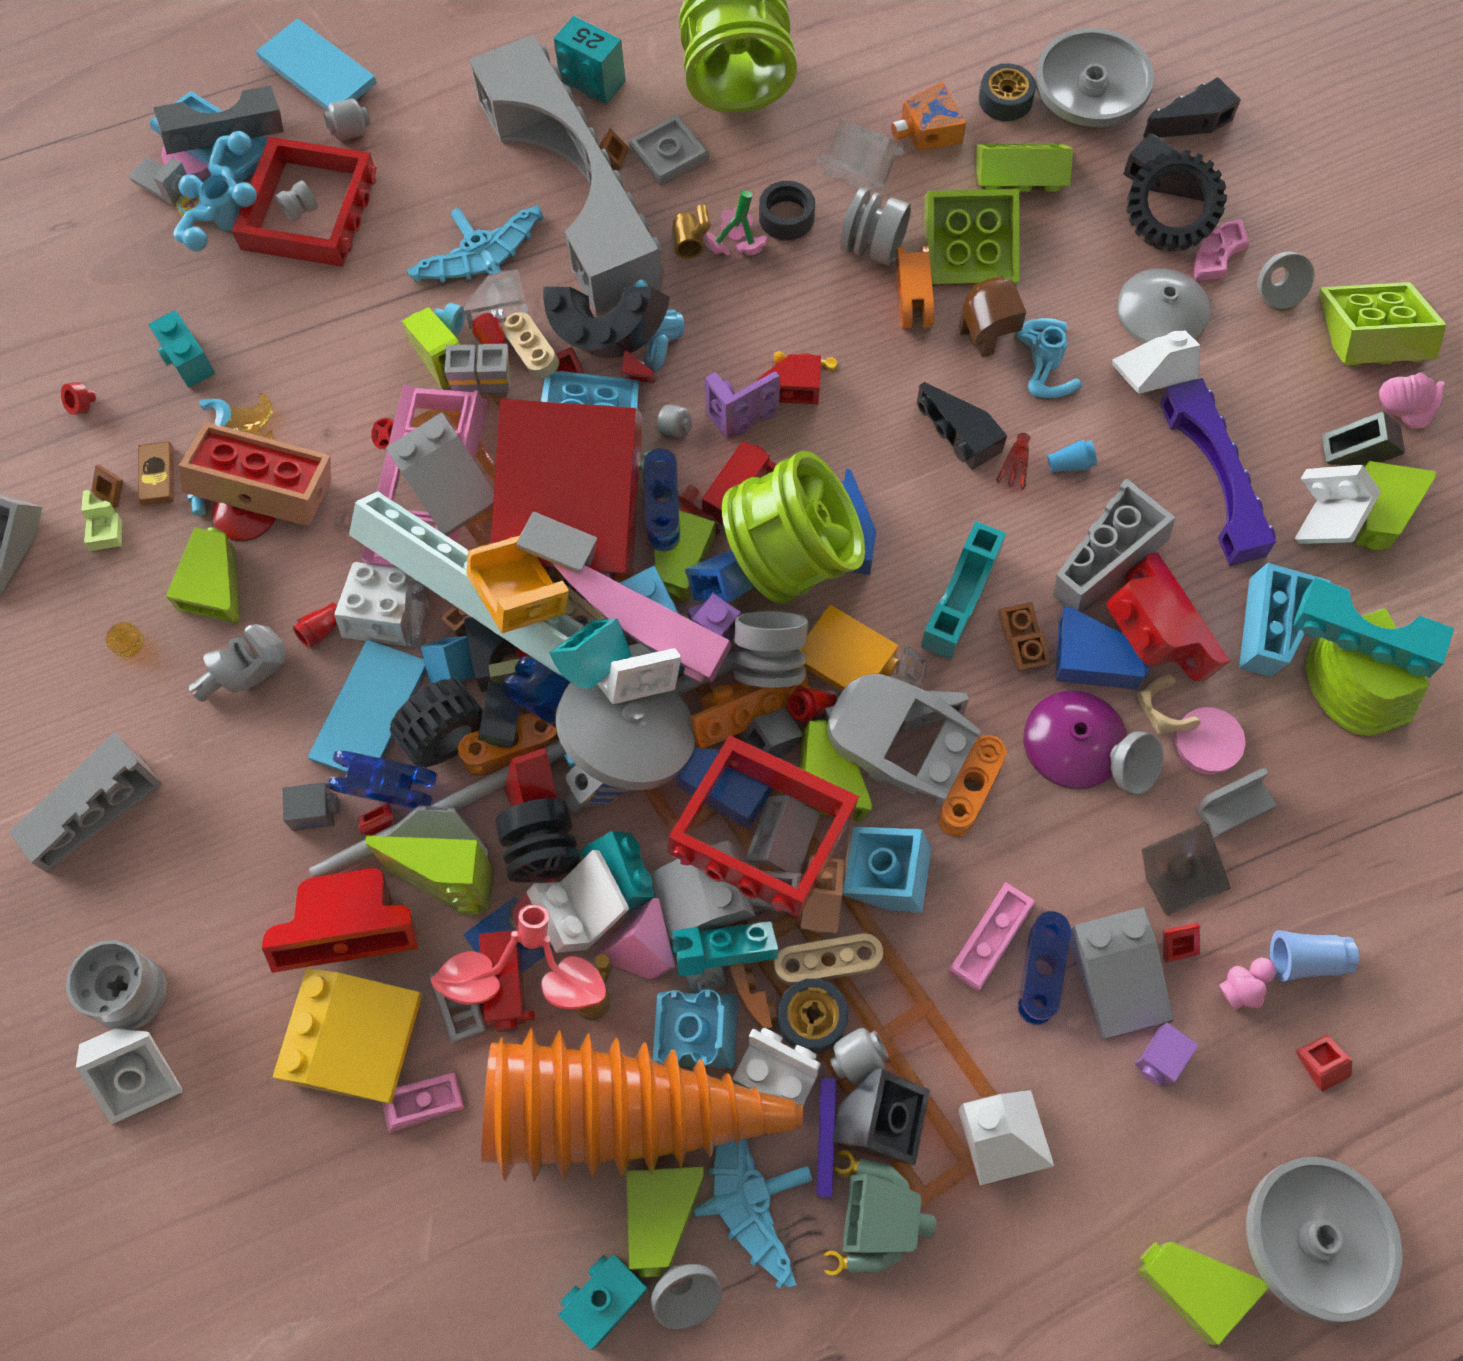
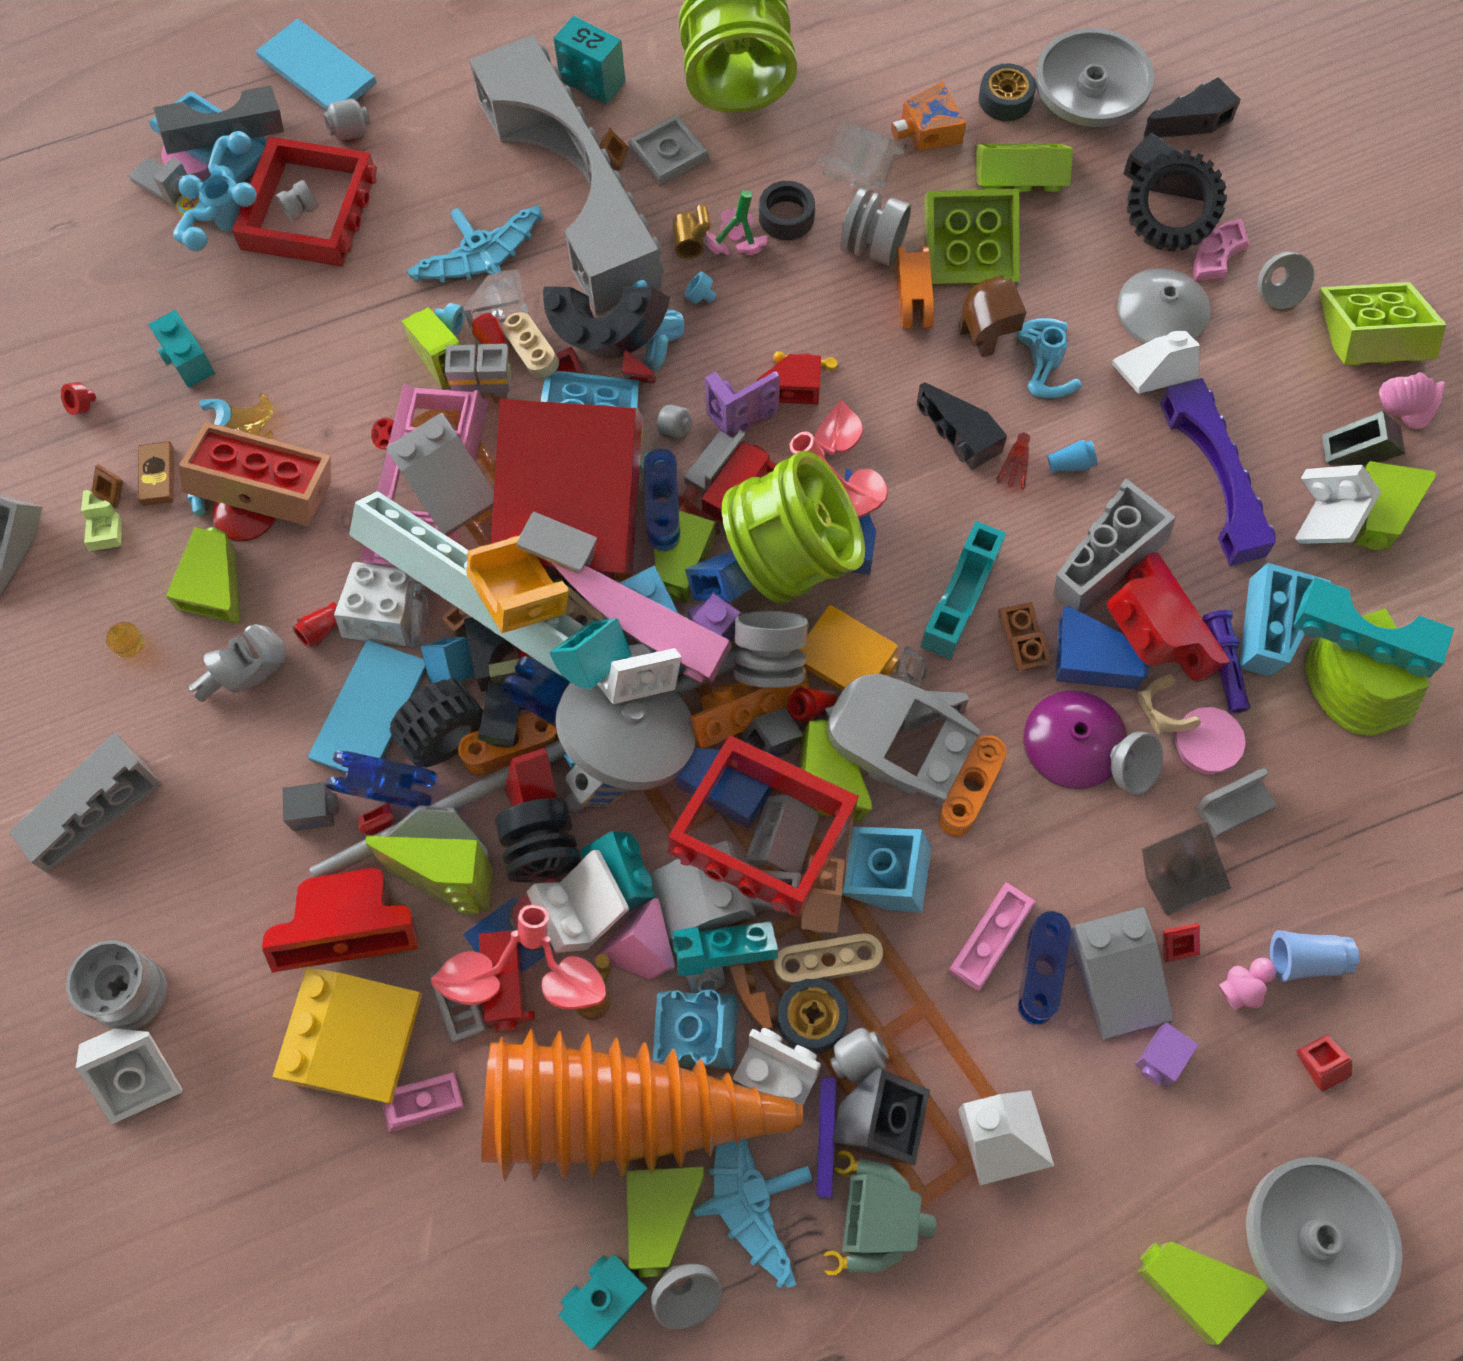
(700, 289): none -> medium azure tile
(713, 460): none -> light grey panel
(841, 433): none -> coral plant
(1231, 675): none -> dark purple pin

